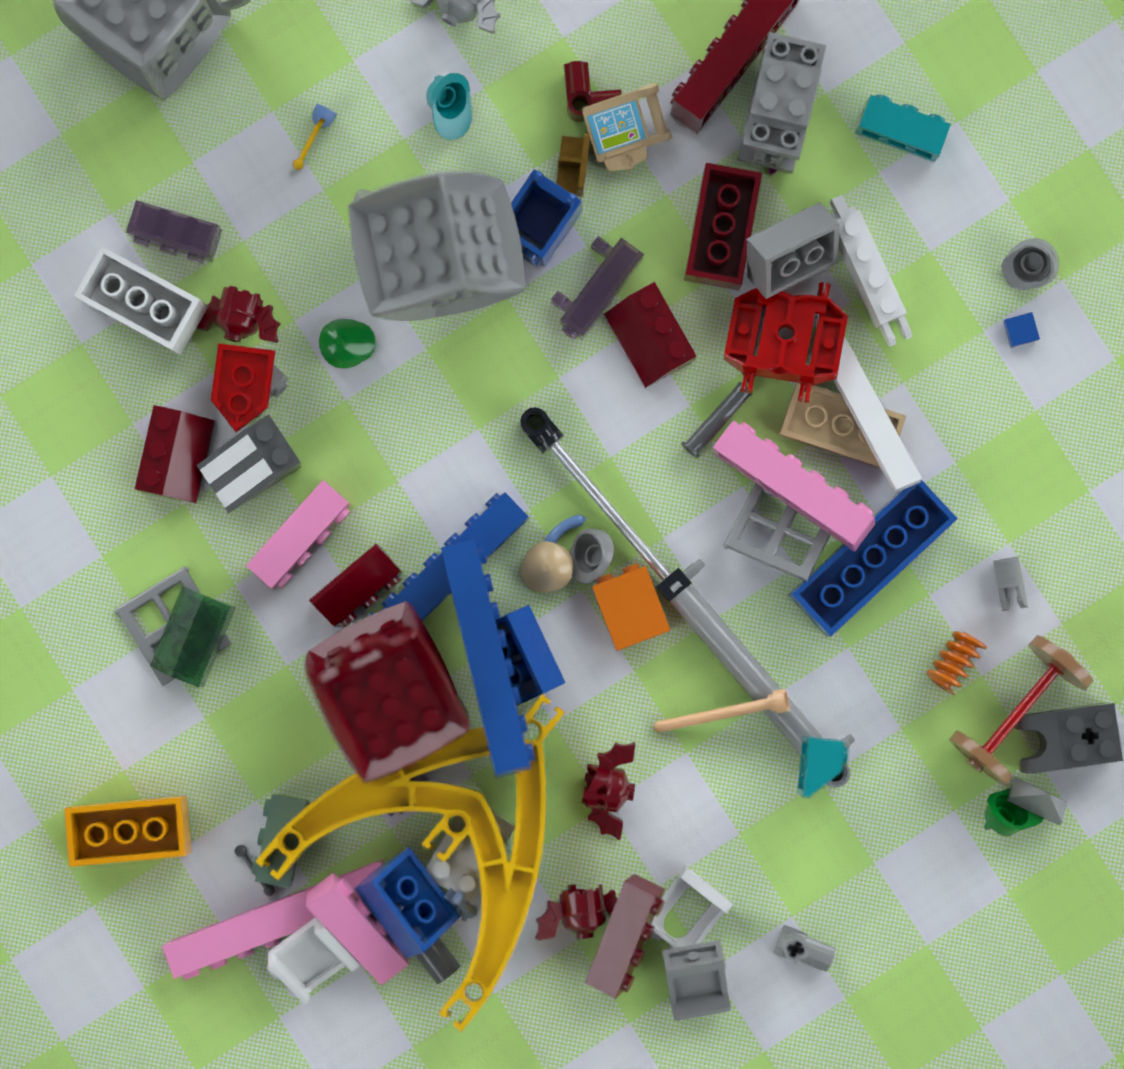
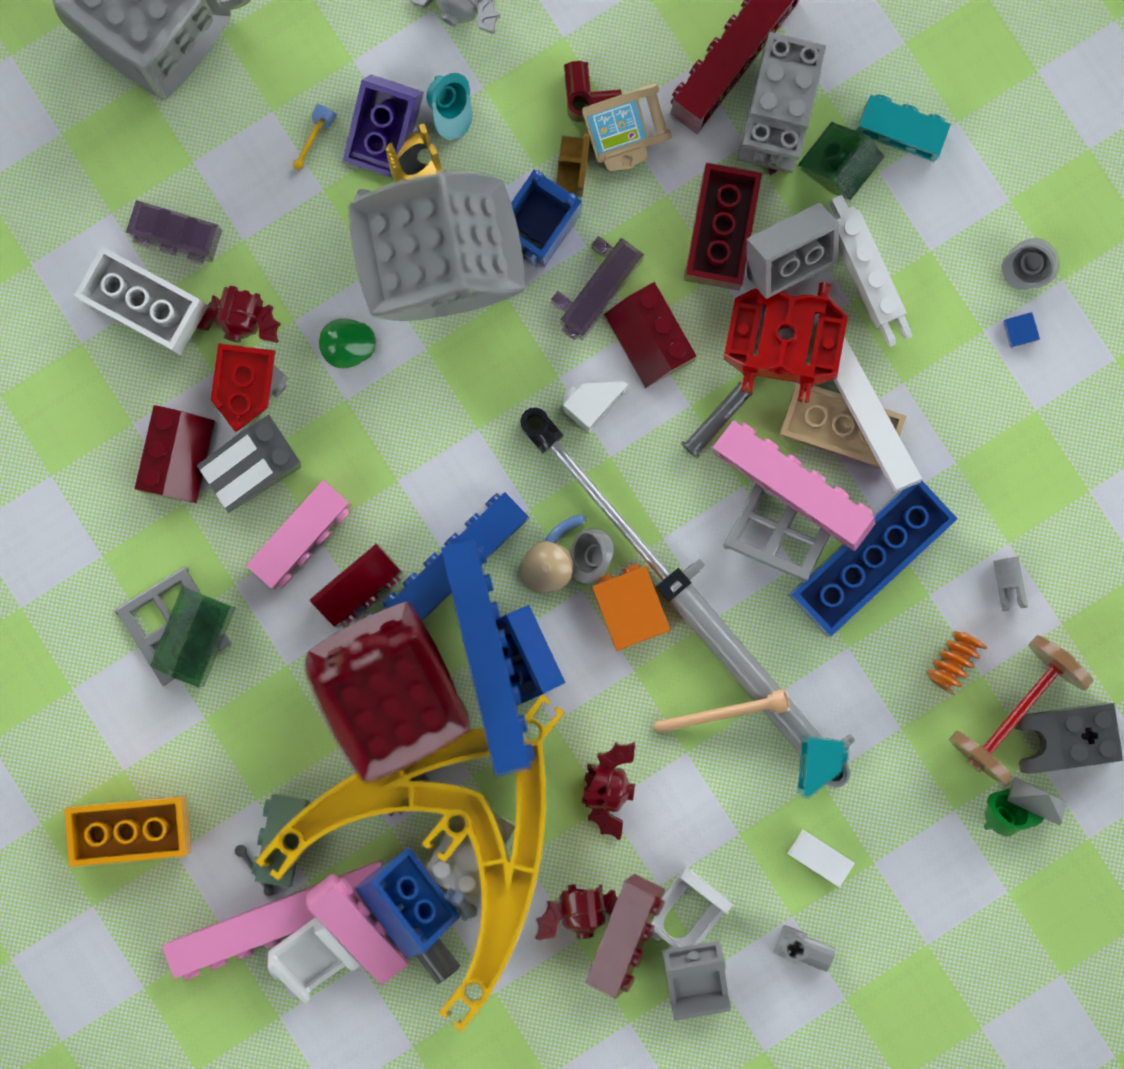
(381, 115): none -> dark purple slope
(405, 163): none -> pearl gold piece
(592, 402): none -> white slope
(821, 858): none -> white slope
(841, 160): none -> clear green slope

